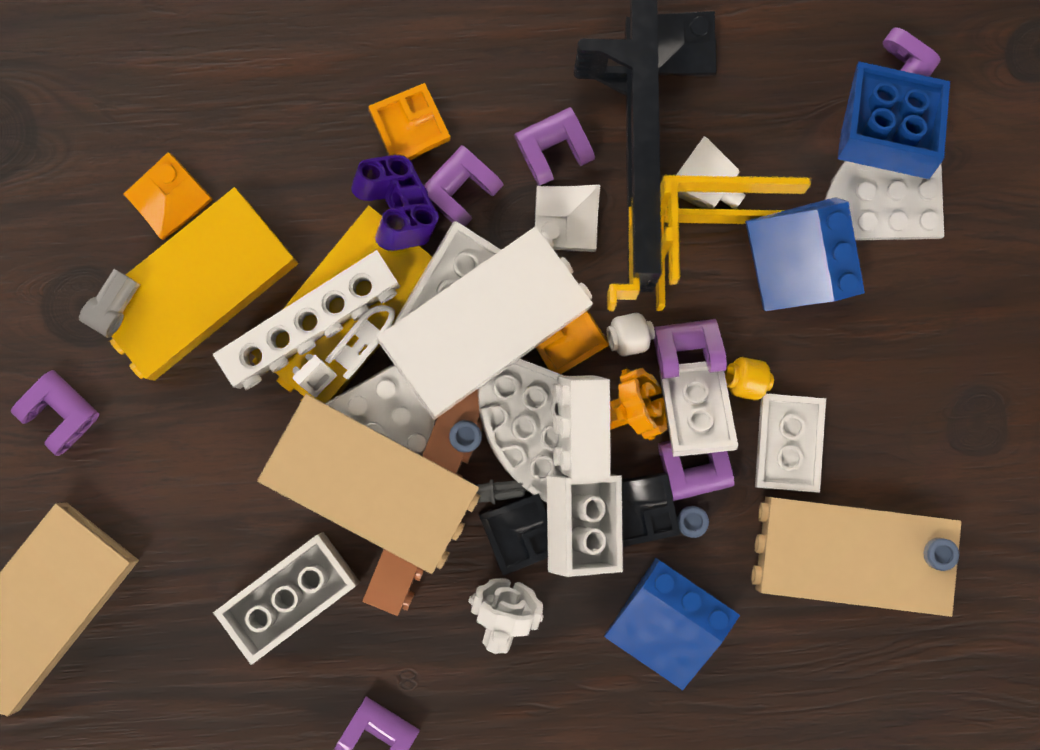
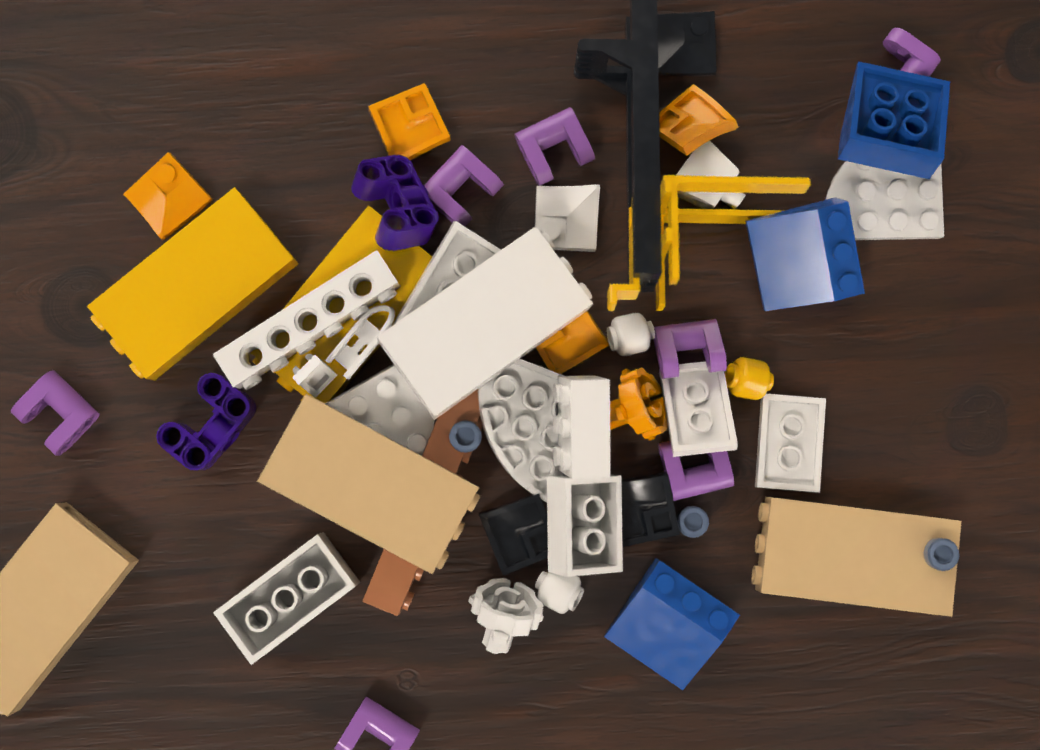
(106, 310): light grey piece -> none
(217, 433): none -> dark purple beam
(500, 491): dark grey axle -> none
(559, 592): none -> white head
(693, 120): none -> light orange plate

